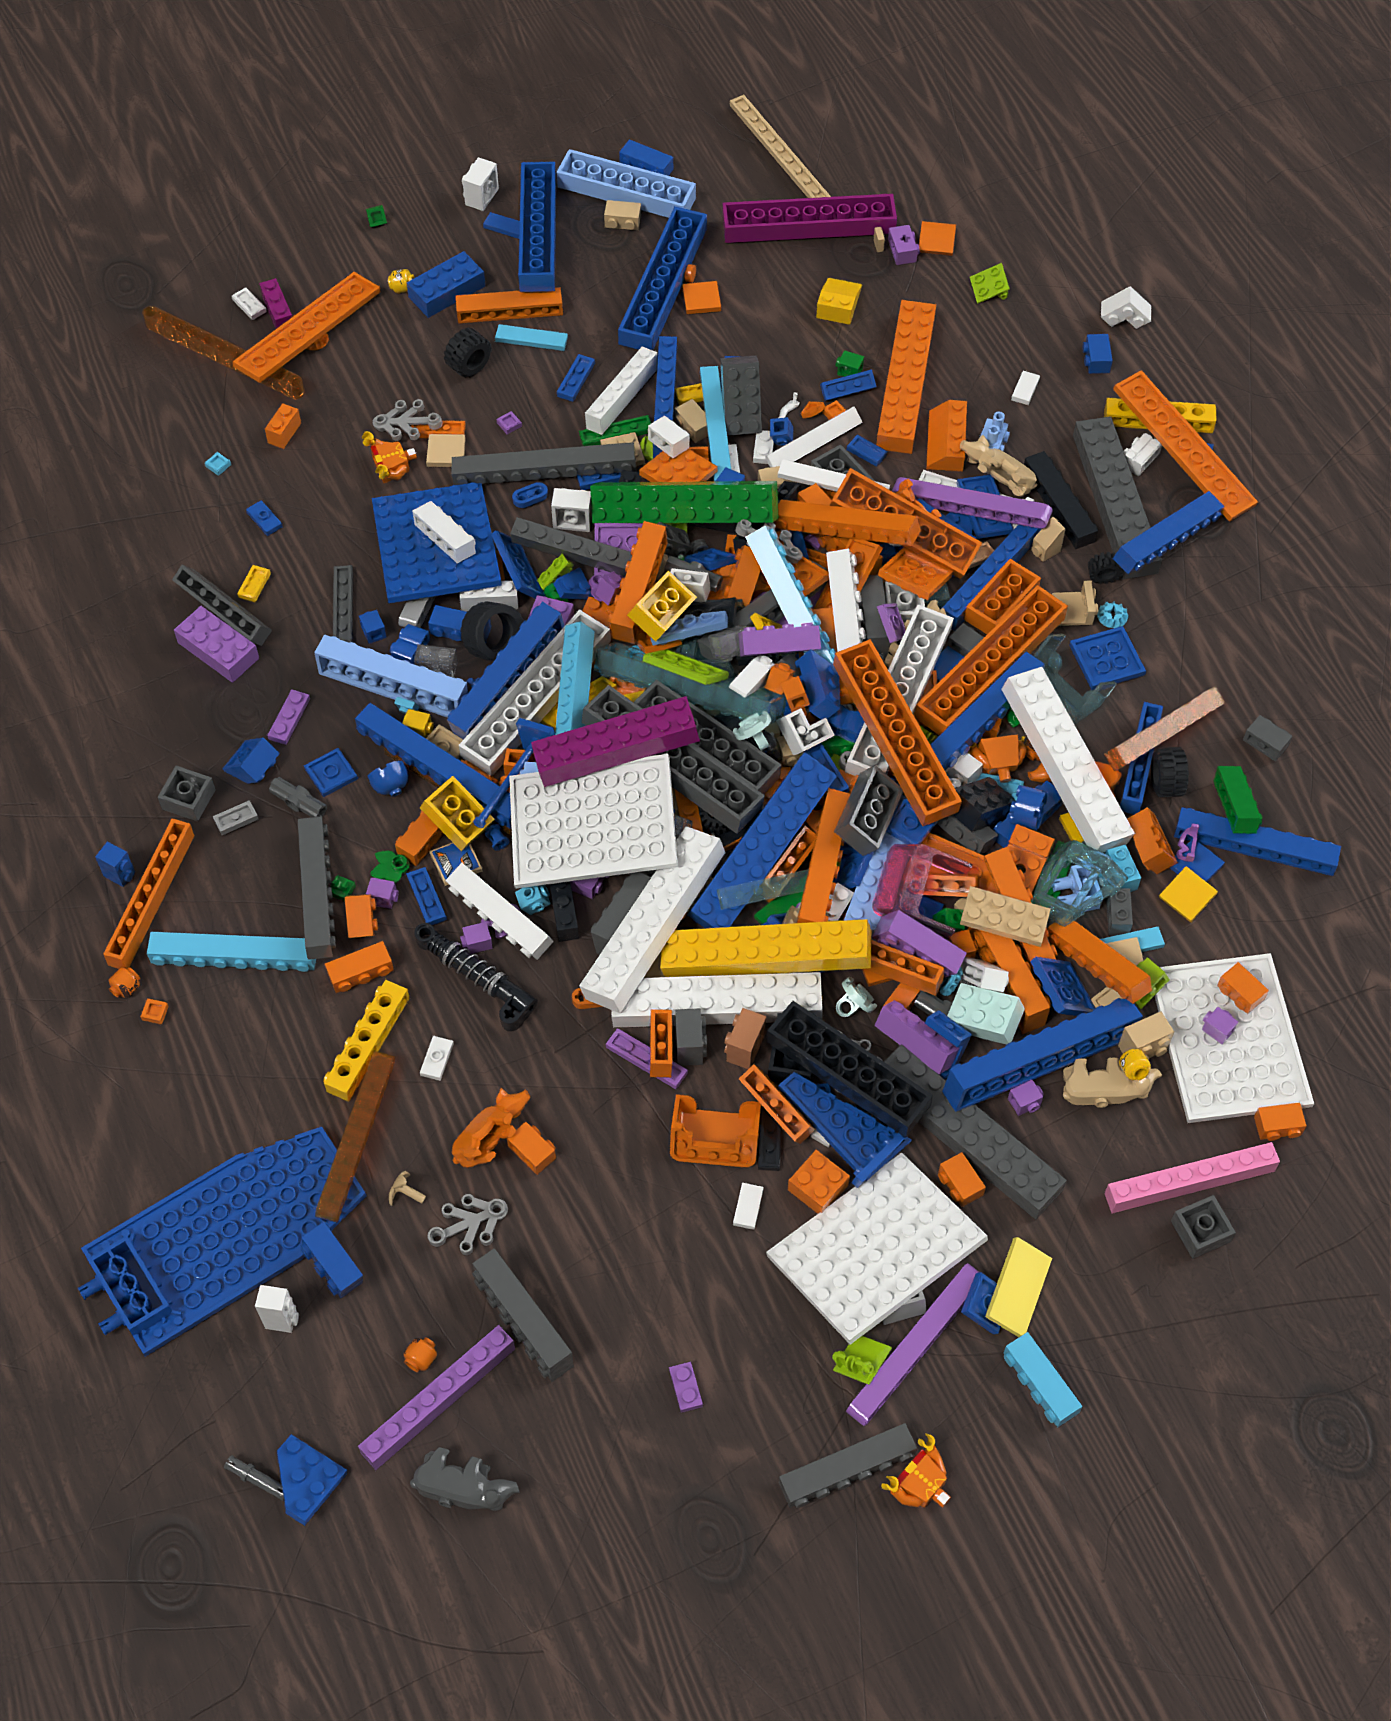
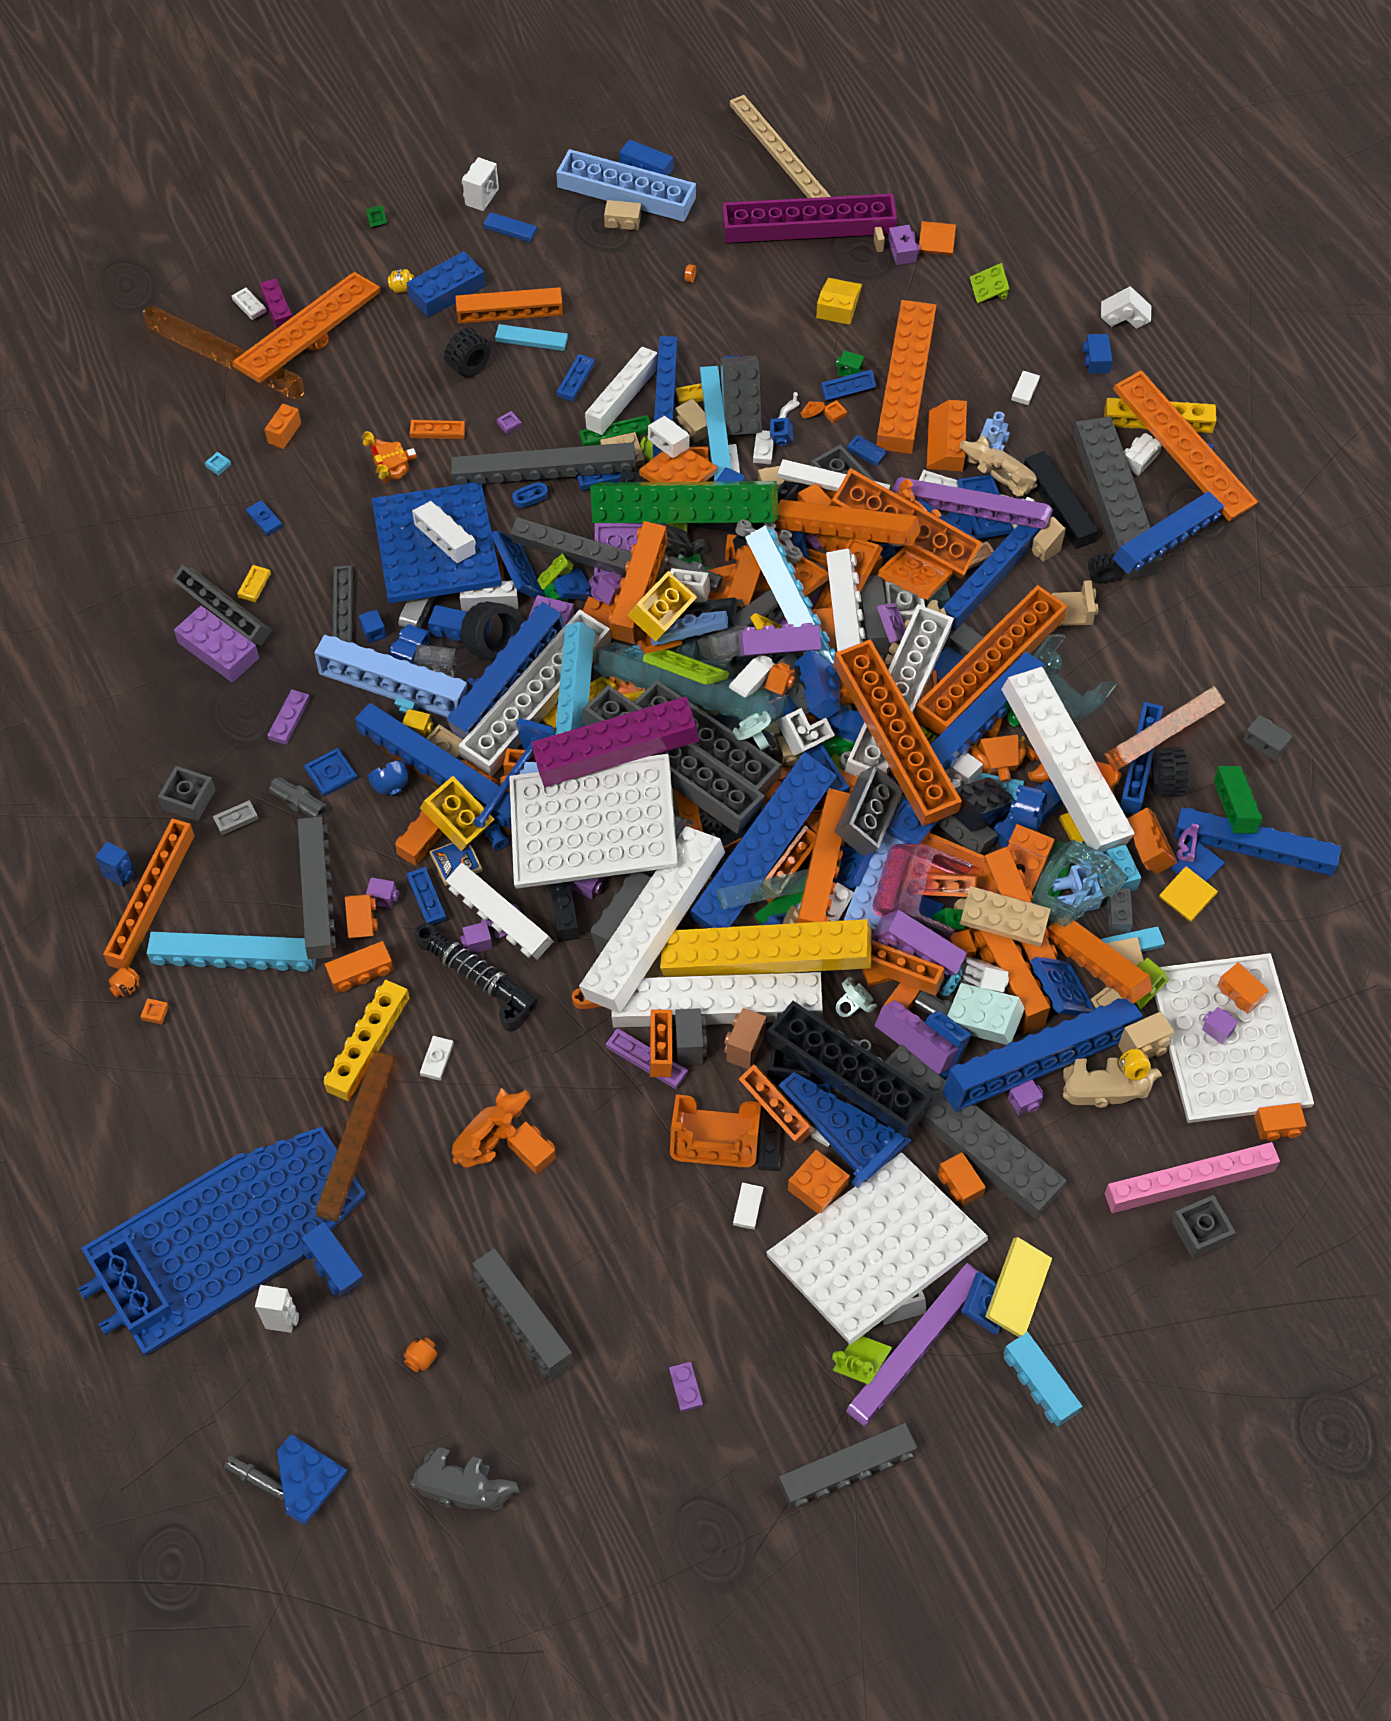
(252, 760): blue slope -> none
(342, 887): green tile -> none
(384, 421): light grey plant -> none
(387, 867): green plate -> none
(400, 1186): tan plant -> none
(436, 1397): medium lavender brick -> none
(444, 447): tan tile -> none
(470, 1221): light grey plant -> none
(533, 898): medium azure brick -> none
(537, 227): blue brick -> none
(571, 510): white brick -> none
(662, 279): blue brick -> none
(701, 297): orange tile -> none
(712, 558): blue tile -> none
(795, 694): orange brick -> none
(815, 438): white tile -> none
(921, 1478): orange torso -> none
(1000, 596): orange brick -> none
(1105, 617): medium azure gear -> none
(1107, 657): blue plate -> none

